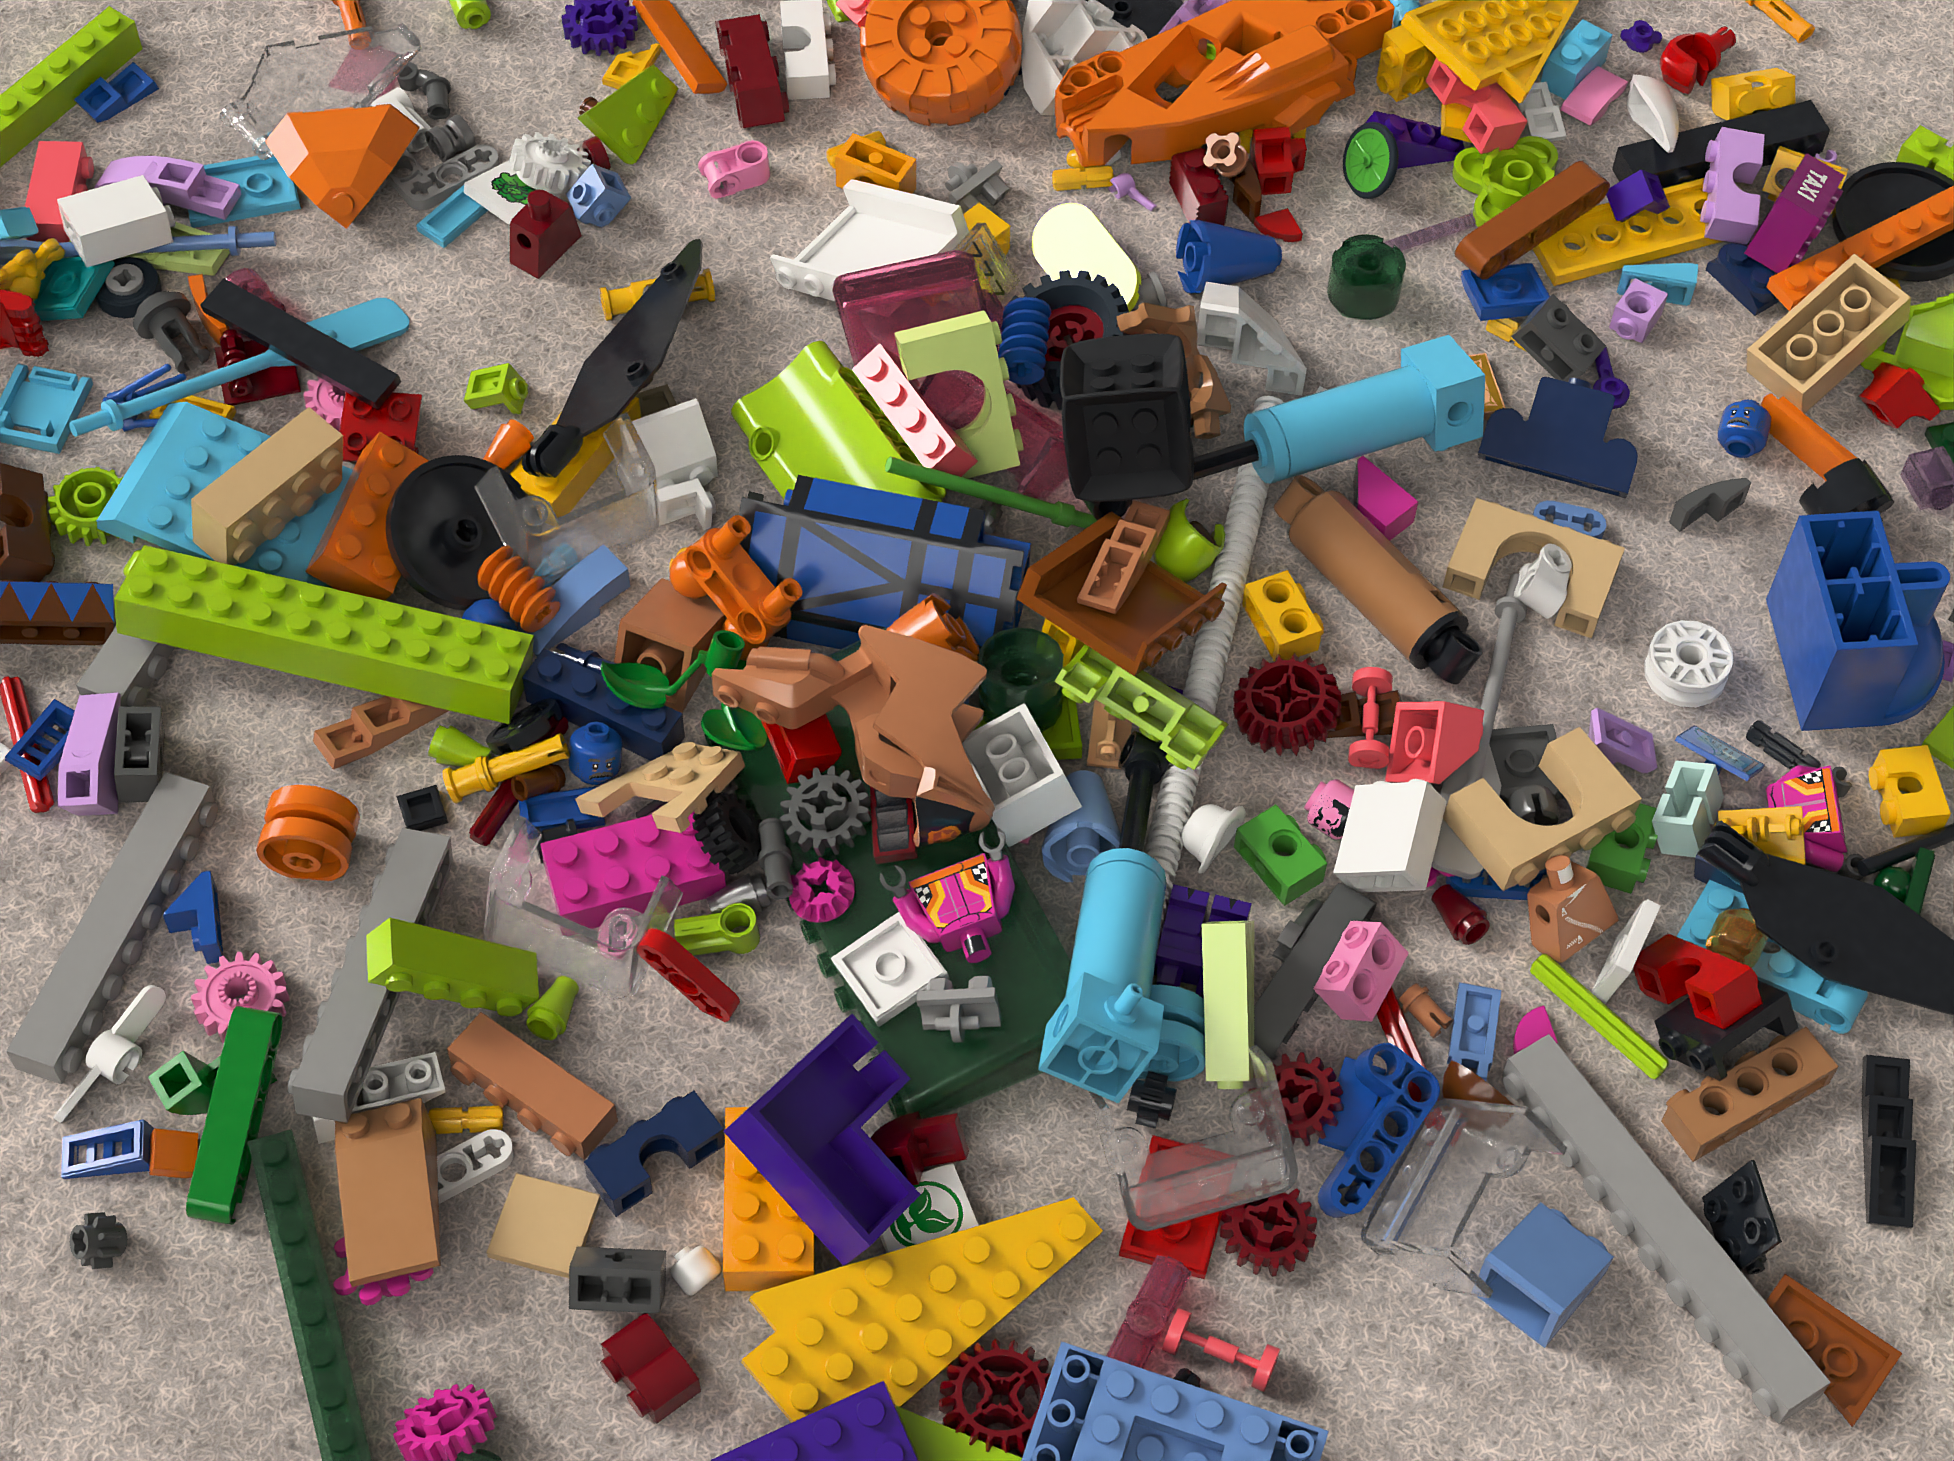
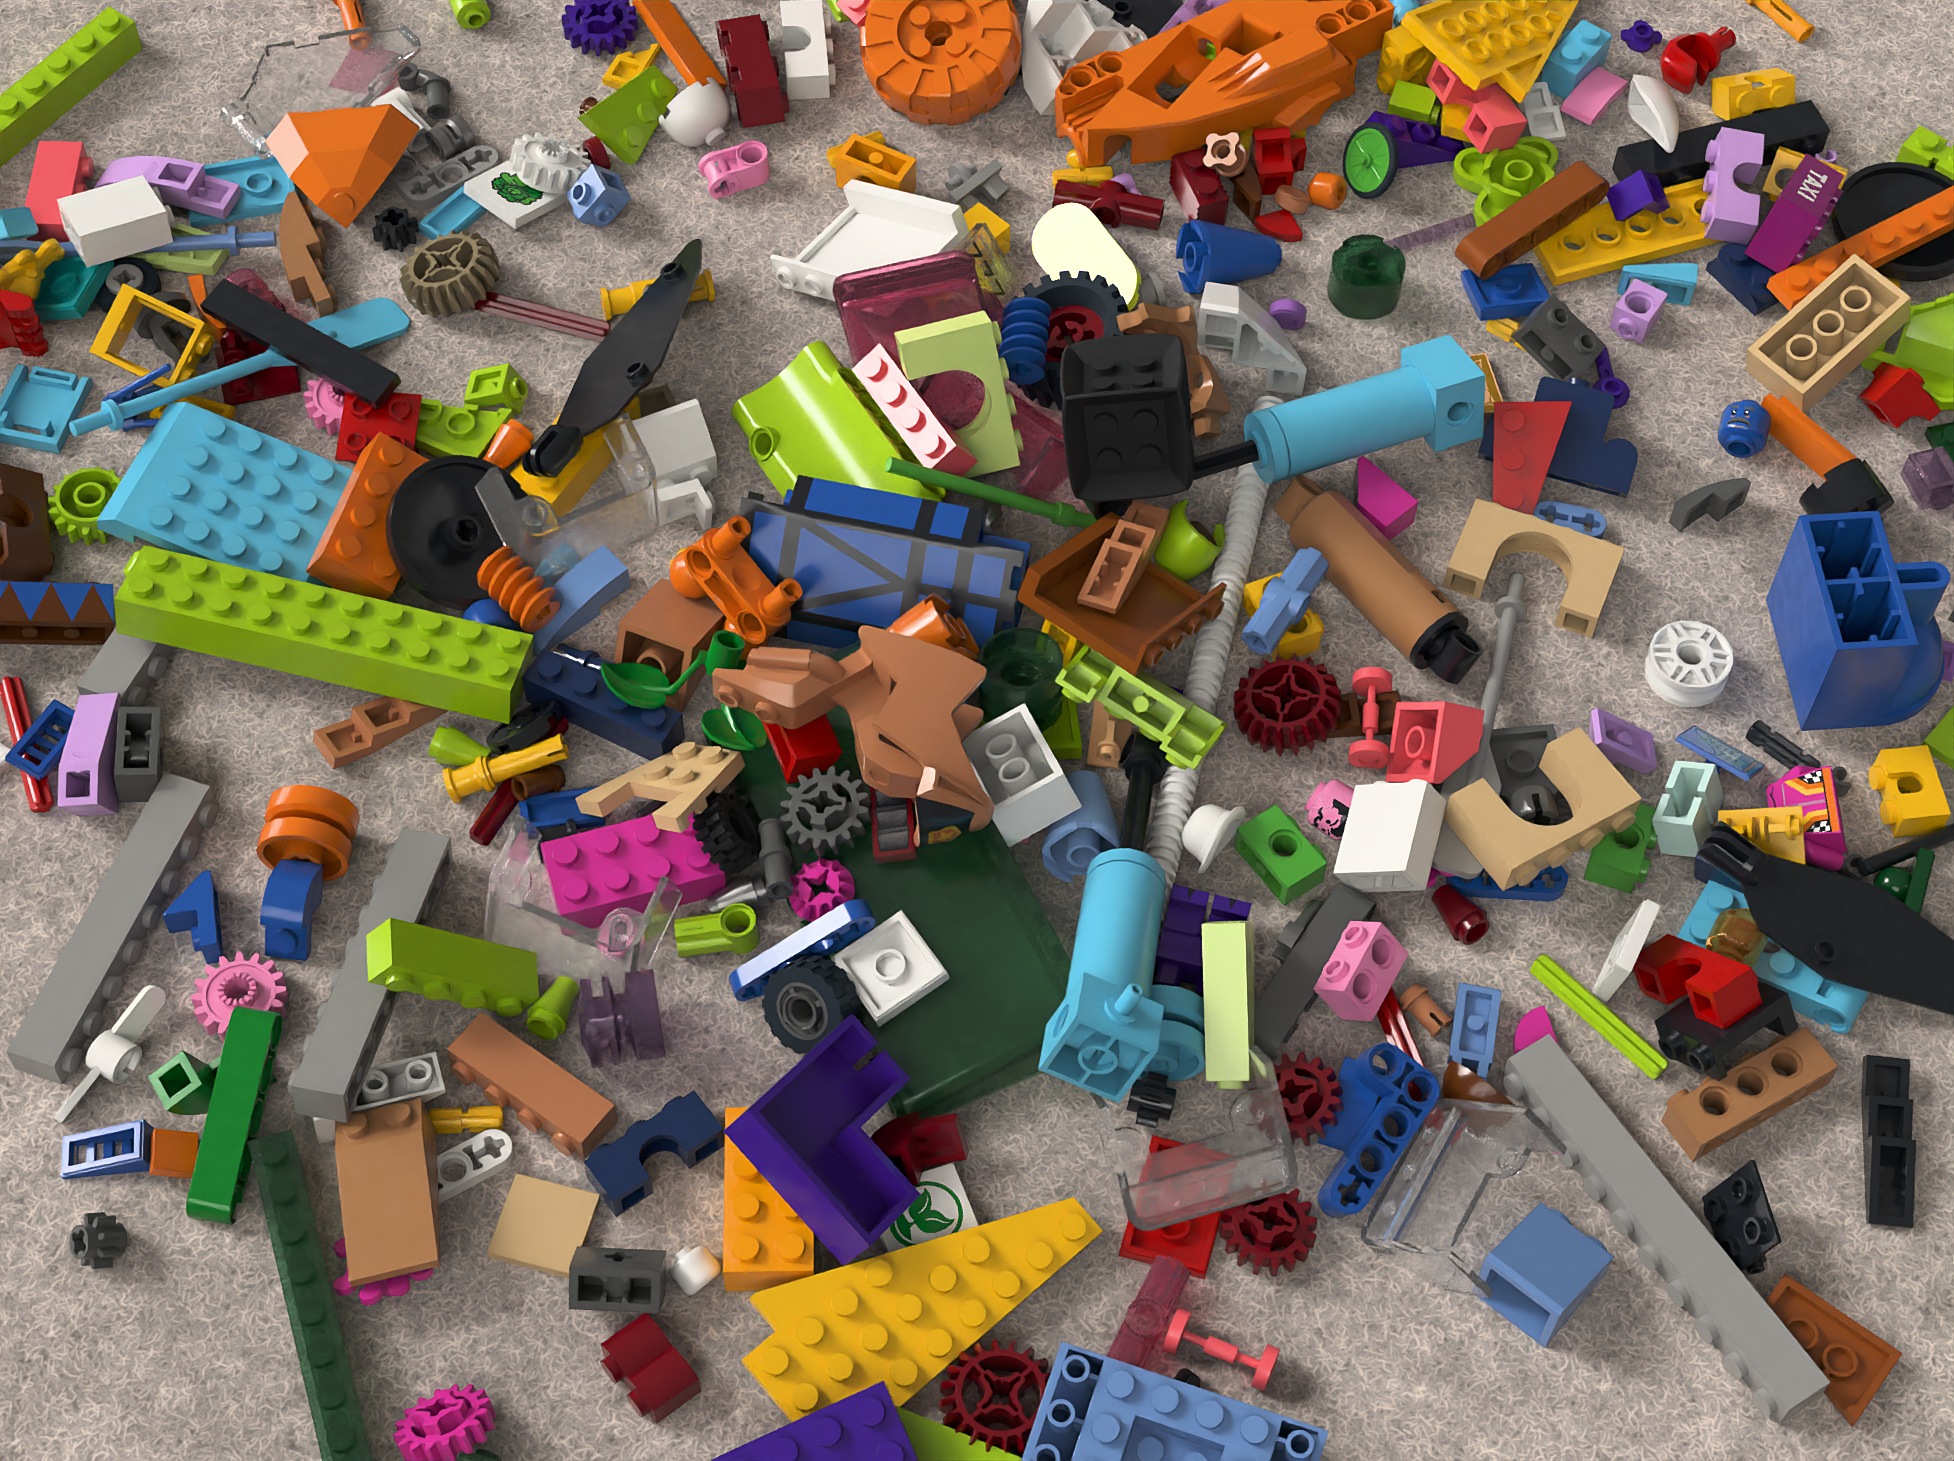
(106, 99): blue slope -> none
(121, 321): none -> yellow window
(268, 489): tan brick -> none
(288, 908): none -> blue brick
(303, 256): none -> medium nougat slope
(395, 229): none -> black gear
(422, 809): black tile -> none
(450, 273): none -> dark tan gear
(458, 430): none -> lime wing
(542, 233): dark red torso -> none
(544, 316): none -> axle
(595, 753): blue head -> none
(621, 1018): none -> clear purple wheel
(688, 974): red beam -> none
(698, 115): none -> white cylinder
(808, 1002): none -> black wheel
(818, 938): none -> blue beam
(959, 902): dark pink torso -> none
(959, 1009): light grey hips -> none
(1112, 203): none -> dark red piece
(1285, 601): none -> medium blue piece
(1288, 313): none -> medium lavender tile
(1292, 199): none -> nougat tile
(1327, 190): none -> orange piece
(1414, 103): none -> lime brick
(1524, 449): none -> red wing
(1545, 581): white piece -> none
(1568, 909): nougat torso -> none

